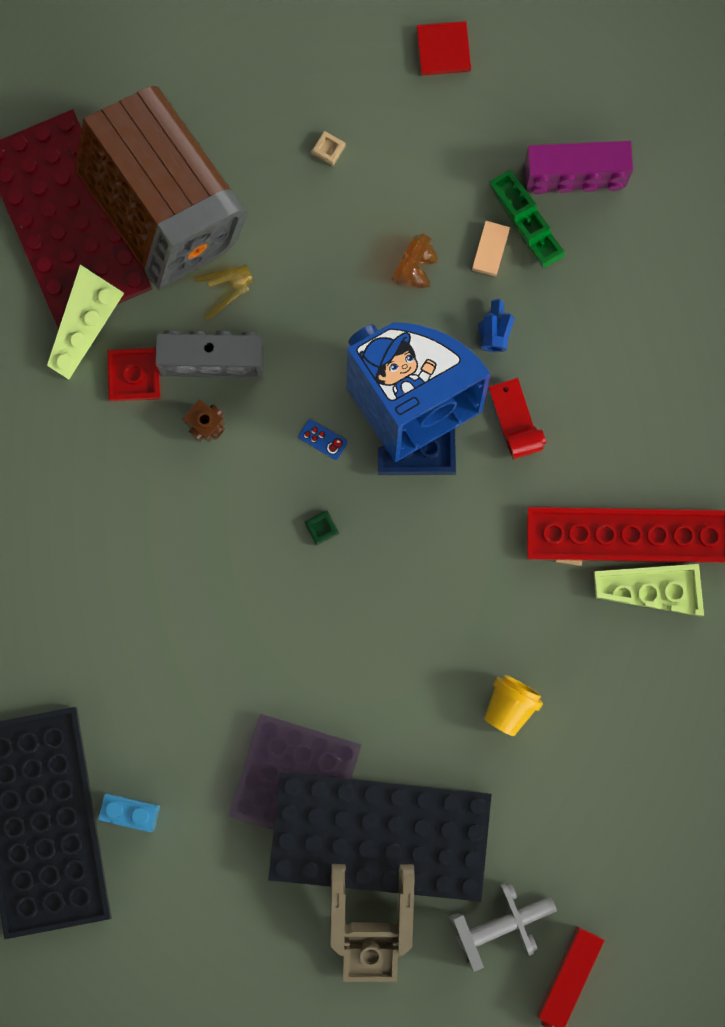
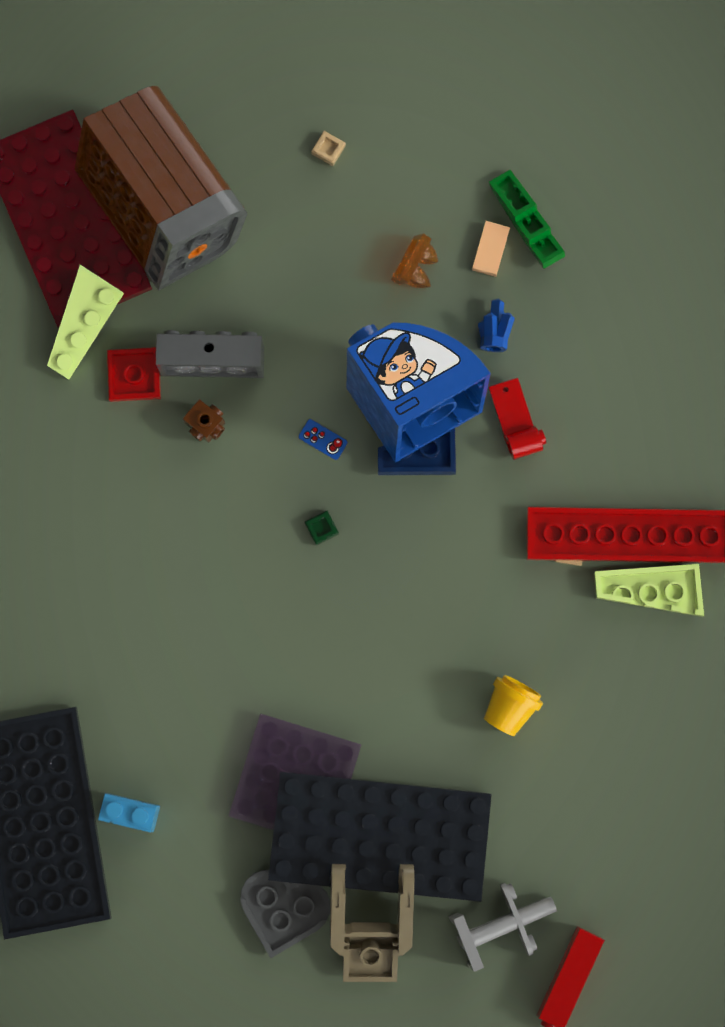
(238, 277): clear yellow plant -> none
(283, 910): none -> dark grey plate
(444, 48): red tile -> none
(578, 166): magenta brick -> none

